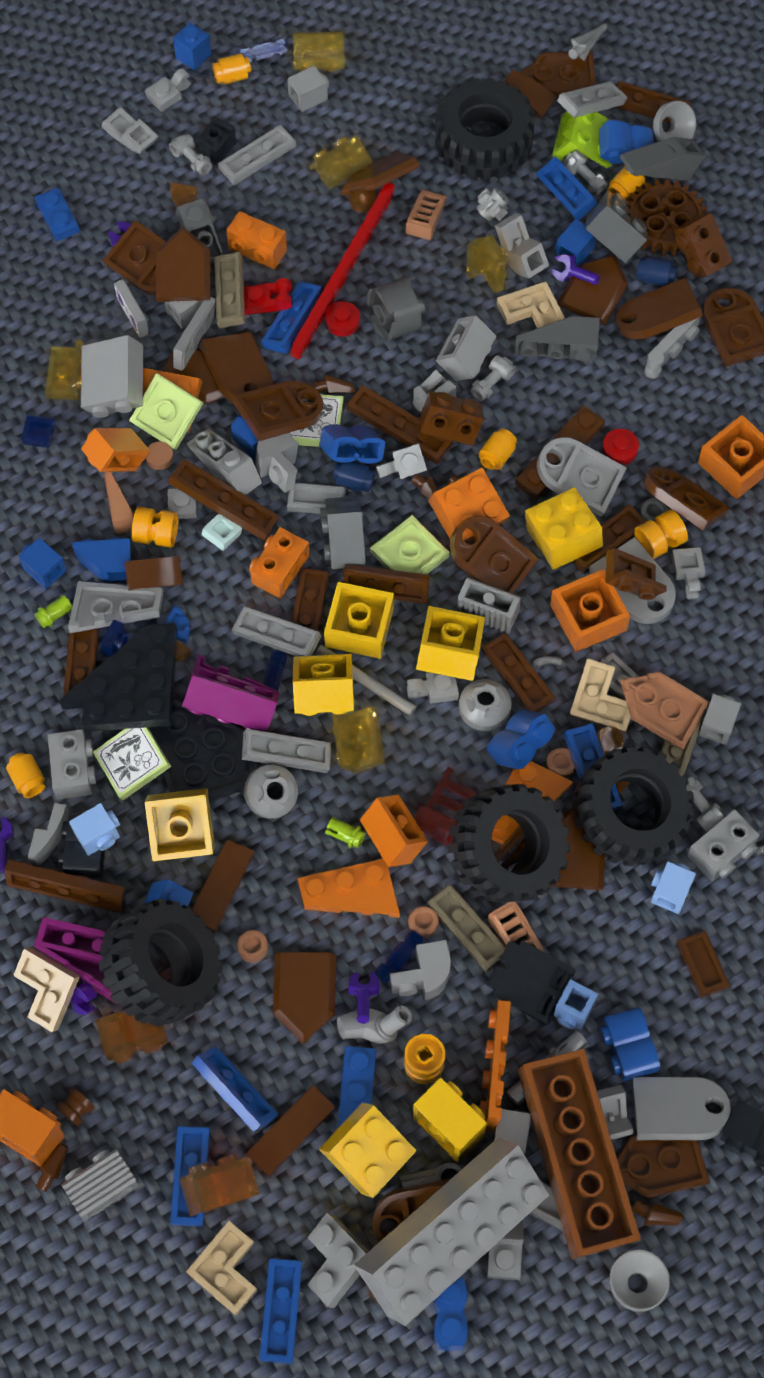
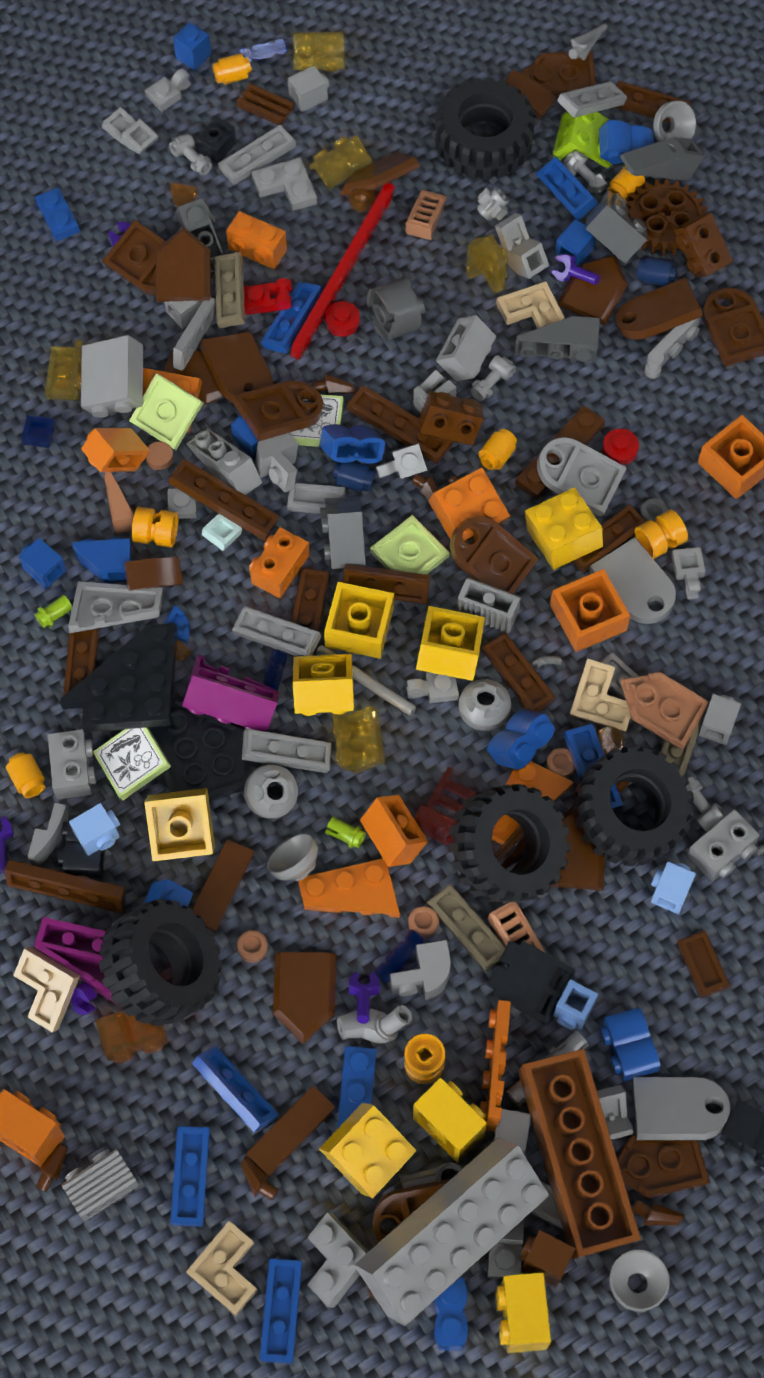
(75, 1106): reddish brown wheel -> none
(114, 638): clear blue plate -> none
(131, 308): light grey tile -> none
(219, 1185): clear orange brick -> none
(257, 1179): none -> reddish brown bar
(268, 102): none -> reddish brown tile
(286, 177): none -> light grey plate
(294, 858): none -> light grey piece
(524, 1313): none -> yellow brick
(546, 1256): none -> reddish brown brick
(632, 575): reddish brown bracket -> none
(684, 497): reddish brown tile -> none

